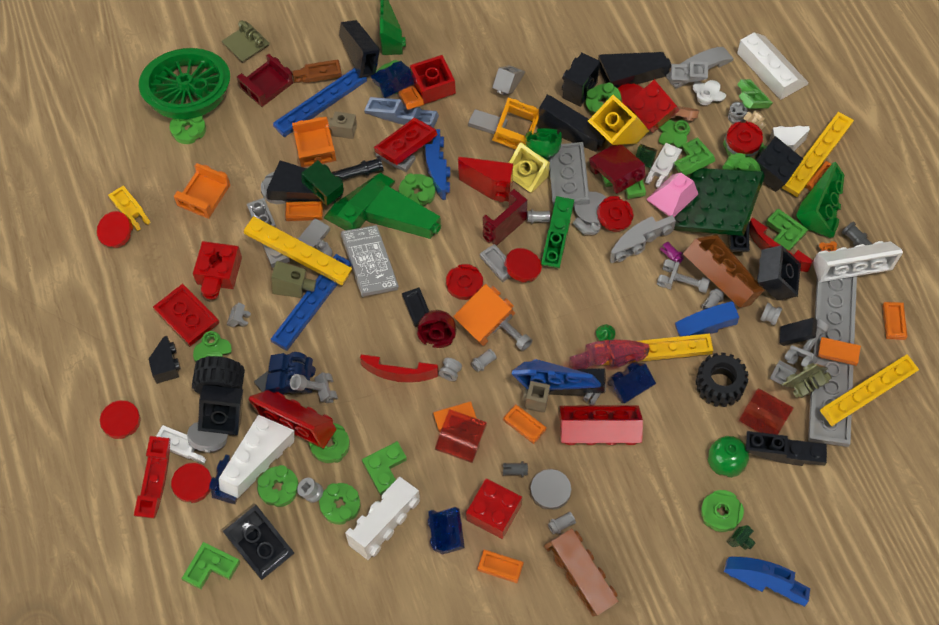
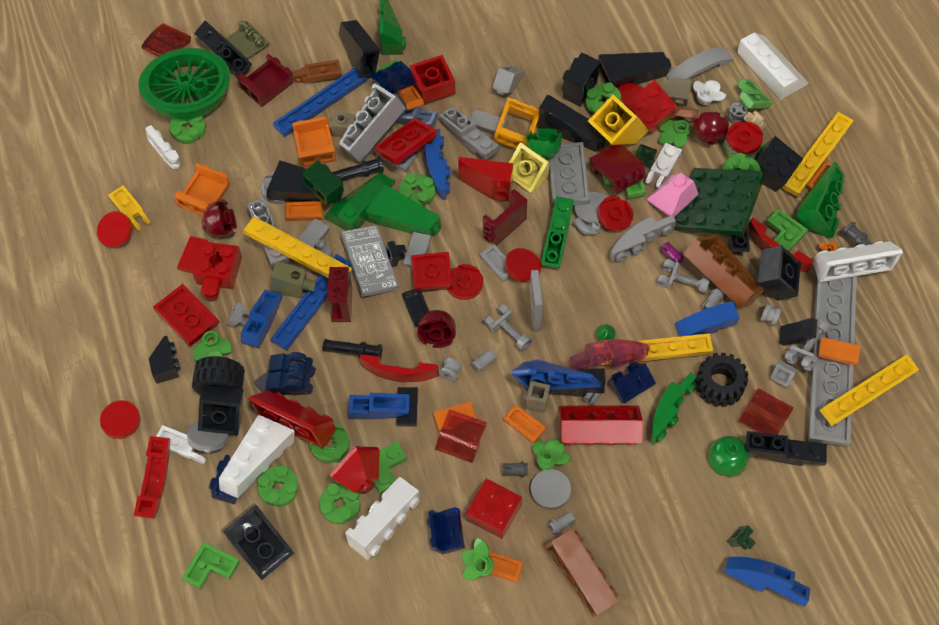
(163, 148): none -> white hinge
(165, 39): none -> clear red slope
(190, 254): none -> red tile
(191, 482): red tile -> none
(219, 219): none -> dark red cylinder
(223, 48): none -> black slope
(261, 318): none -> blue slope
(299, 383): light grey bar -> none
(310, 490): light grey wheel -> none
(340, 294): none -> dark red panel
(353, 348): none -> black pin
(358, 469): none -> red slope
(371, 122): none -> light grey wedge
(378, 406): none -> blue slope
(395, 252): none -> black tile
(411, 419): none -> black tile
(418, 245): none -> light grey tile
(431, 271): none -> red tile
(466, 132): none -> light grey slope
(476, 559): none -> bright green plate
(484, 313): orange panel -> none
(536, 300): none -> light grey tile
(538, 216): light grey pin -> none
(550, 453): none -> bright green plate
(668, 407): none -> green slope
(678, 90): none -> dark tan slope
(689, 72): light grey slope -> none
(697, 157): bright green plate -> none
(710, 127): none -> dark red cylinder
(724, 522): bright green plate -> none
(791, 136): white slope -> none
(810, 371): olive hinge -> none
(894, 320): orange tile -> none

